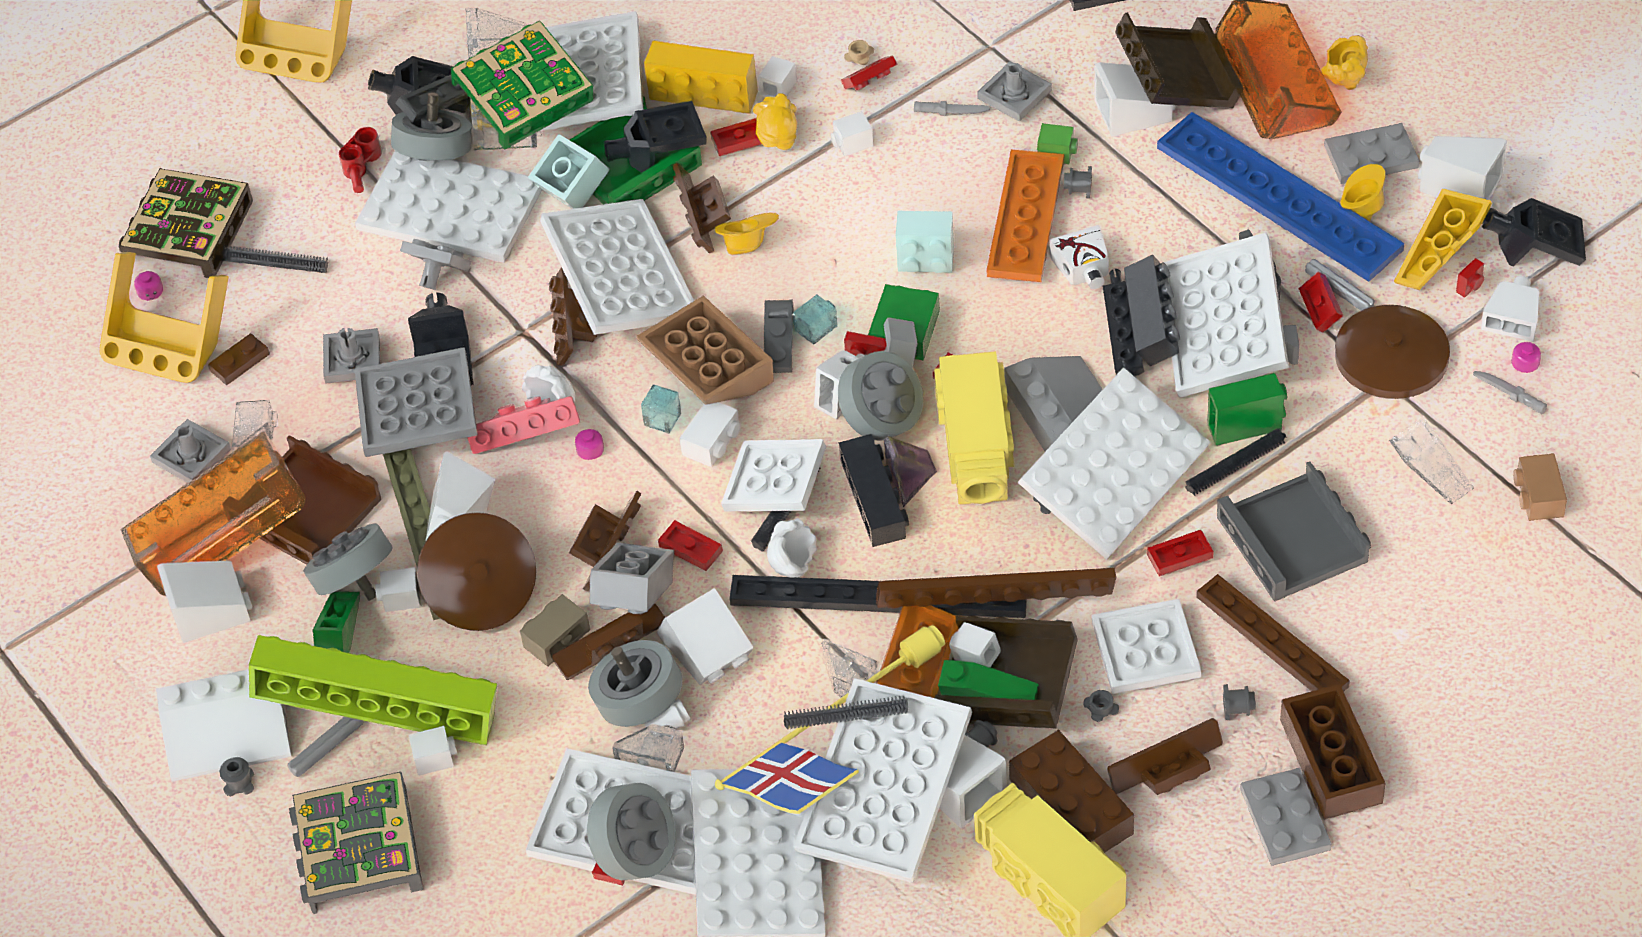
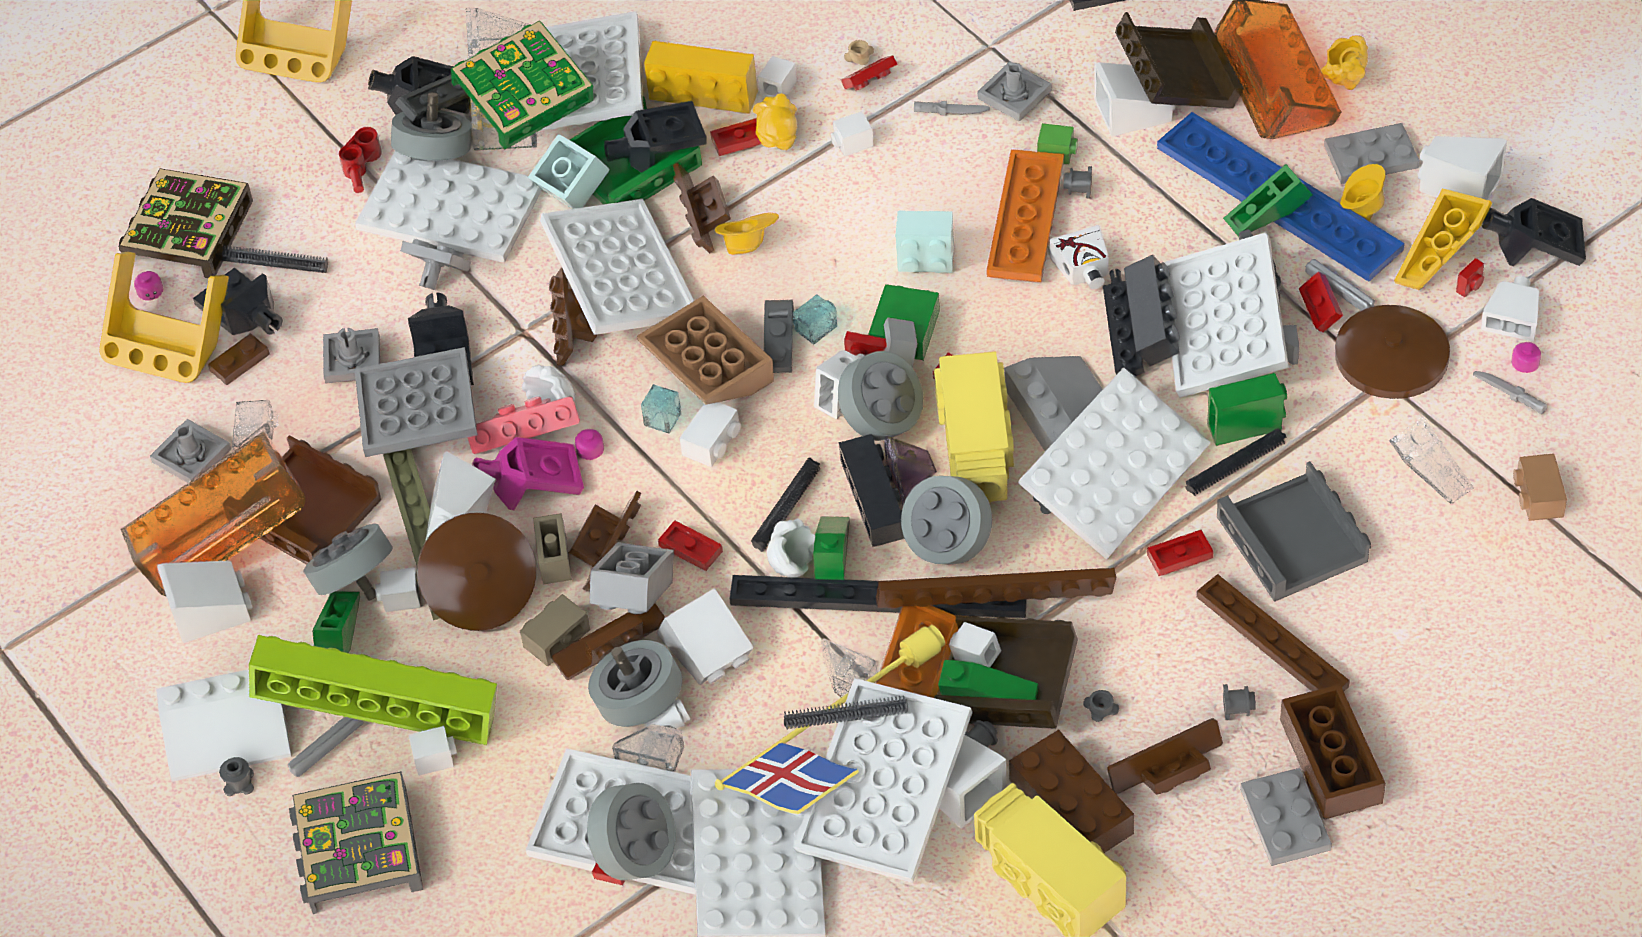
(246, 304): none -> black plate
(532, 465): none -> dark pink plate
(552, 548): none -> dark tan brick
(773, 475): white plate -> none
(831, 547): none -> green slope
(946, 520): none -> wheel
(1146, 646): white plate -> none
(1269, 202): none -> green slope

